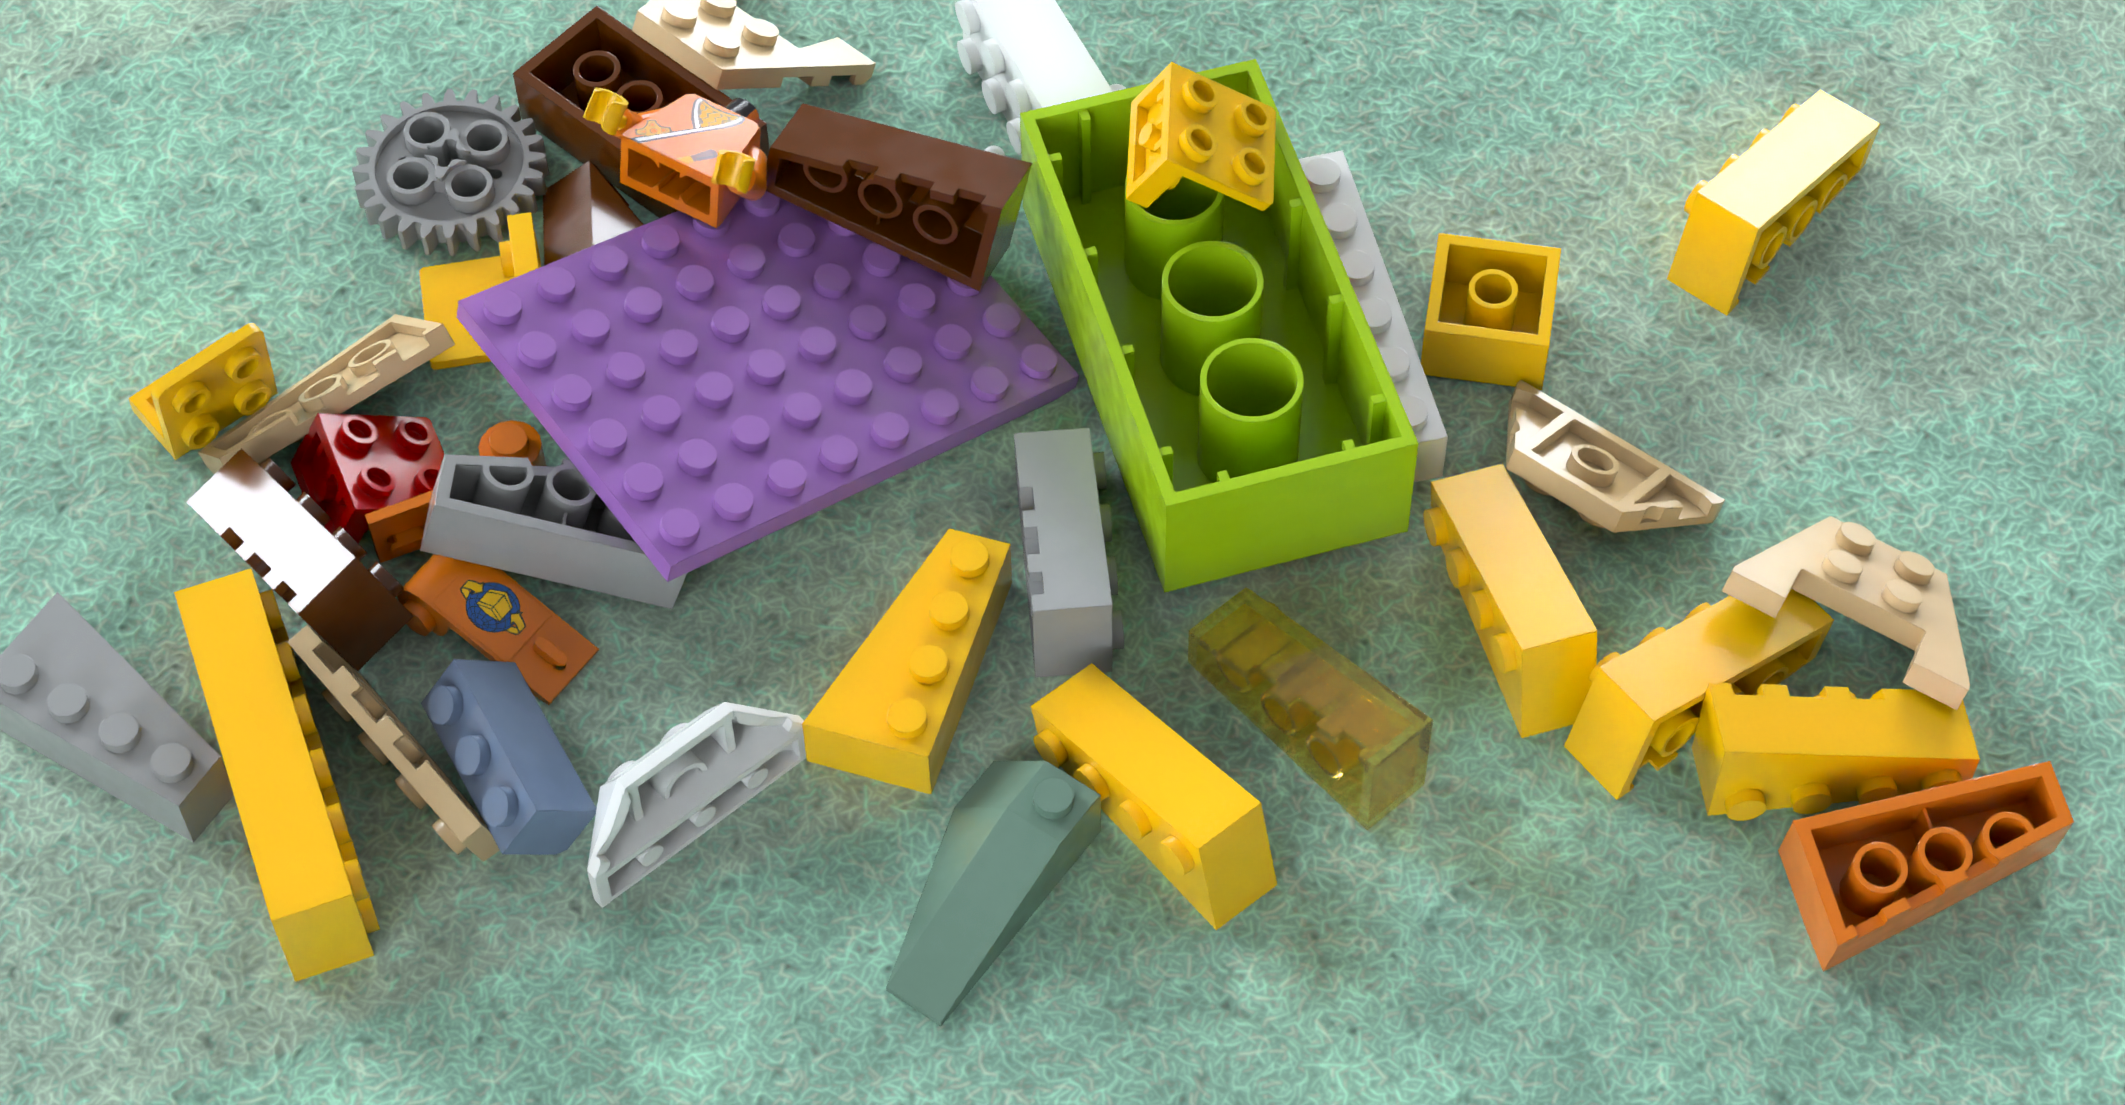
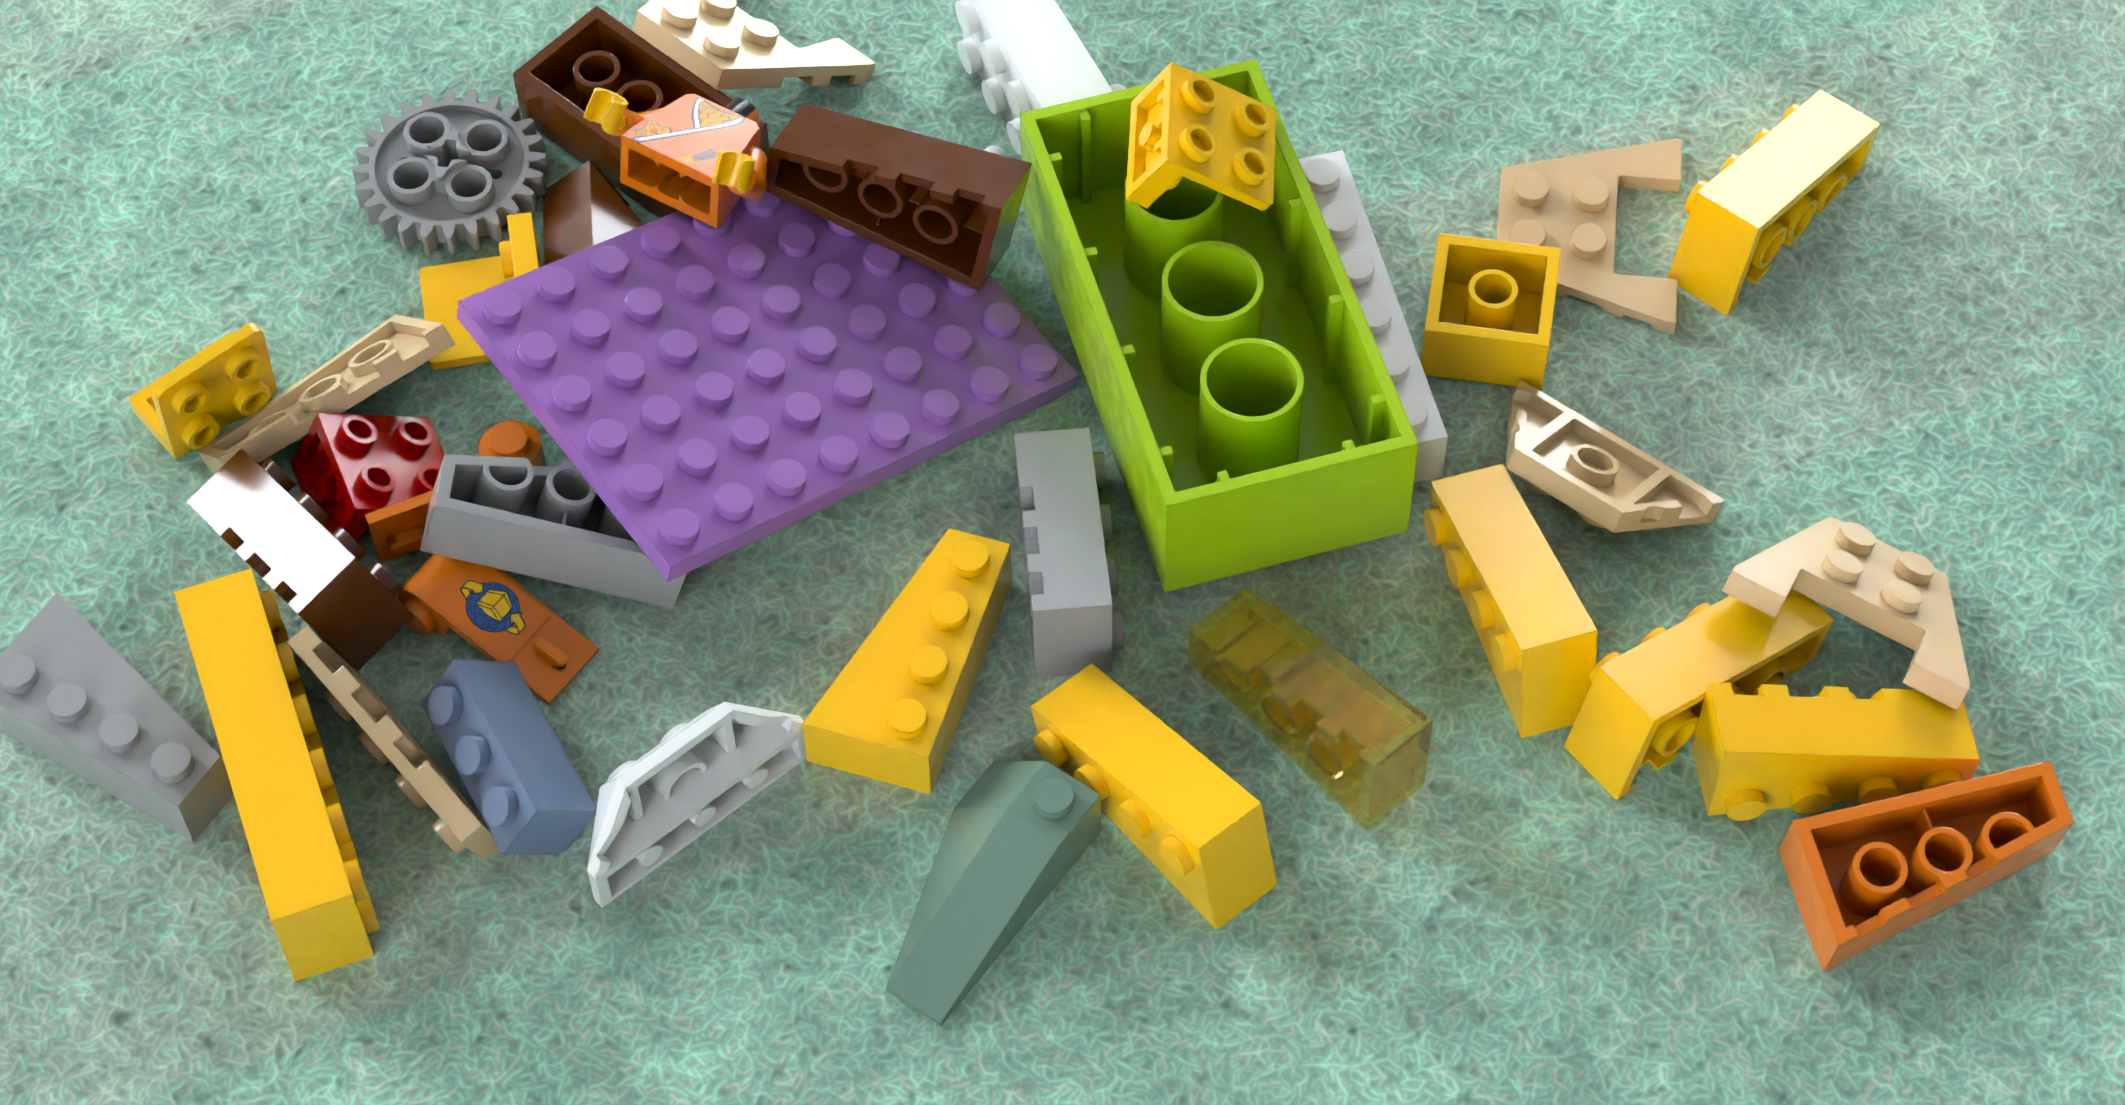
(1574, 208): none -> tan wing

